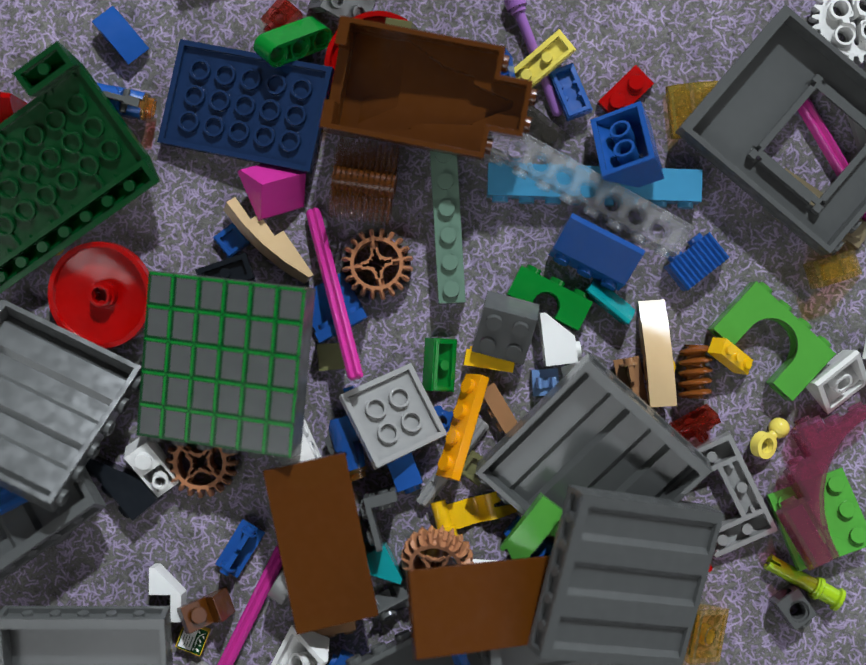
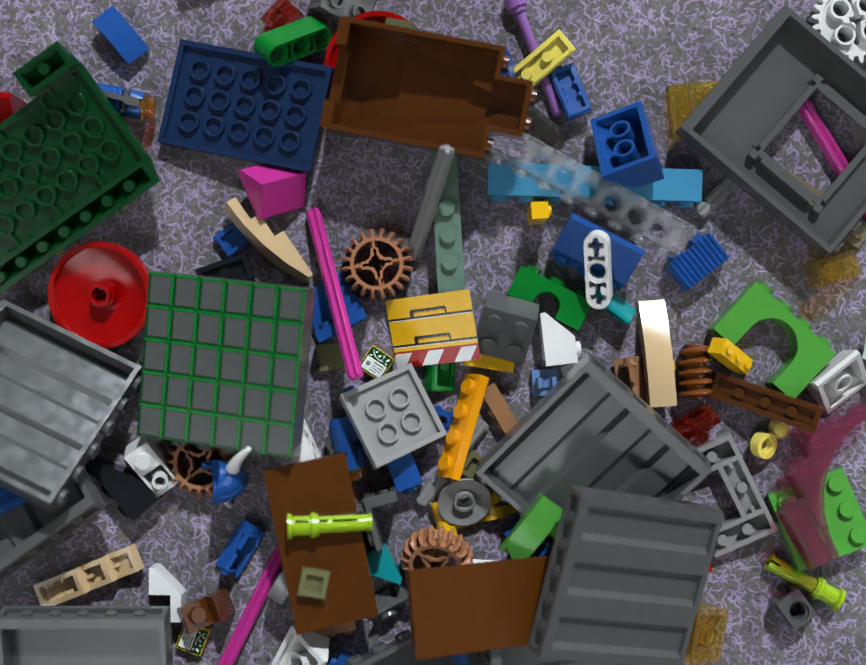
(89, 576): none -> tan slope
(228, 478): none -> blue helmet
(313, 583): none -> olive tile
(315, 524): none -> lime pin
(364, 181): reddish brown piece -> none
(376, 362): none -> tile
(430, 201): none -> light grey axle
(433, 329): none -> yellow sticker
(466, 510): none -> light grey dish
(538, 212): none -> yellow piece
(592, 280): none -> white beam
(626, 90): red plate -> none
(714, 198): none -> light grey axle
(766, 402): none -> reddish brown plate

